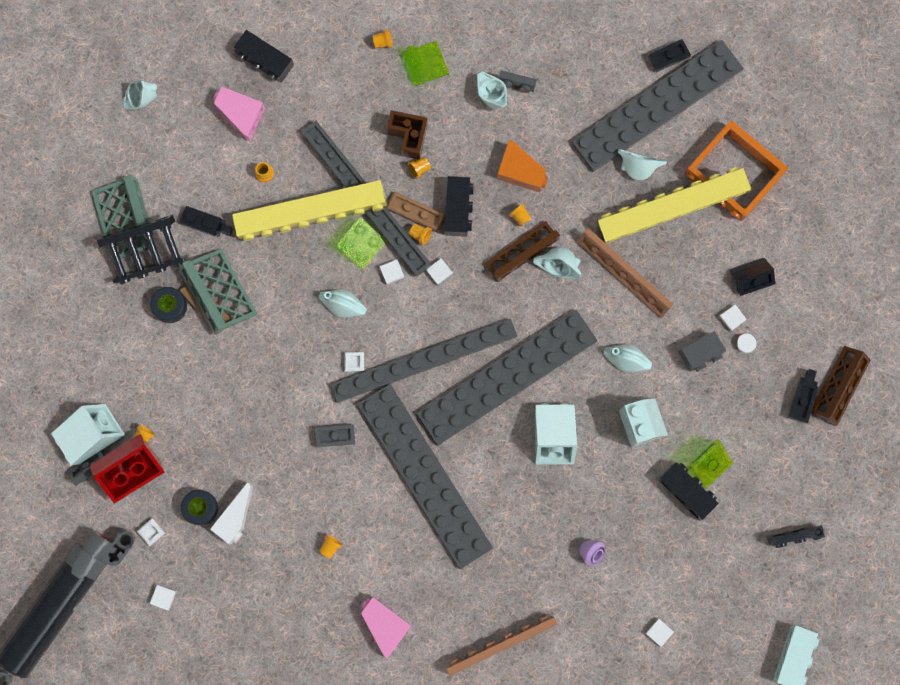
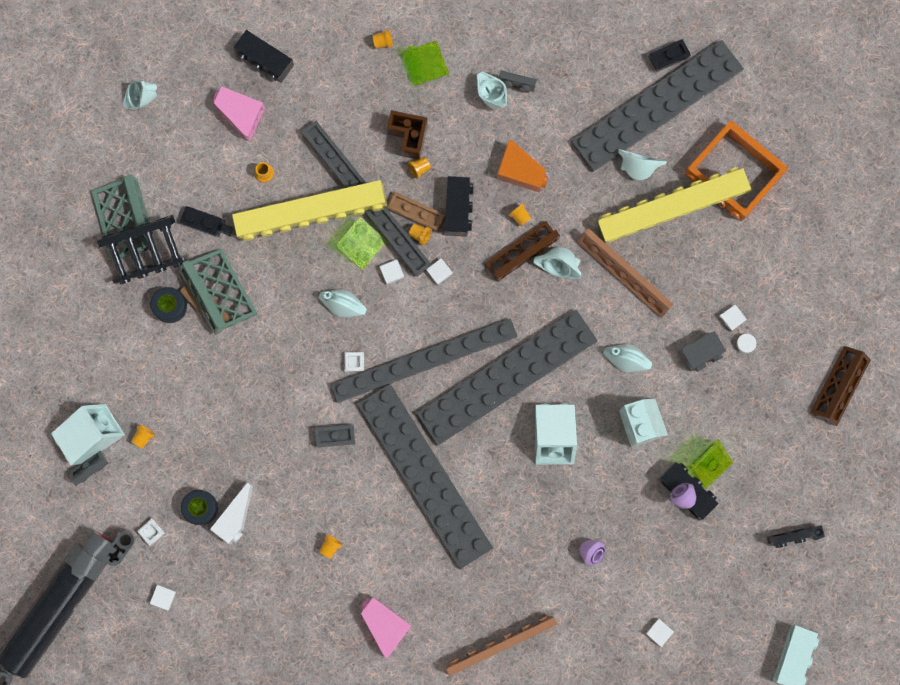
(127, 468): red brick -> none
(683, 495): none -> lavender cone
(753, 276): black panel -> none
(804, 397): black hinge -> none

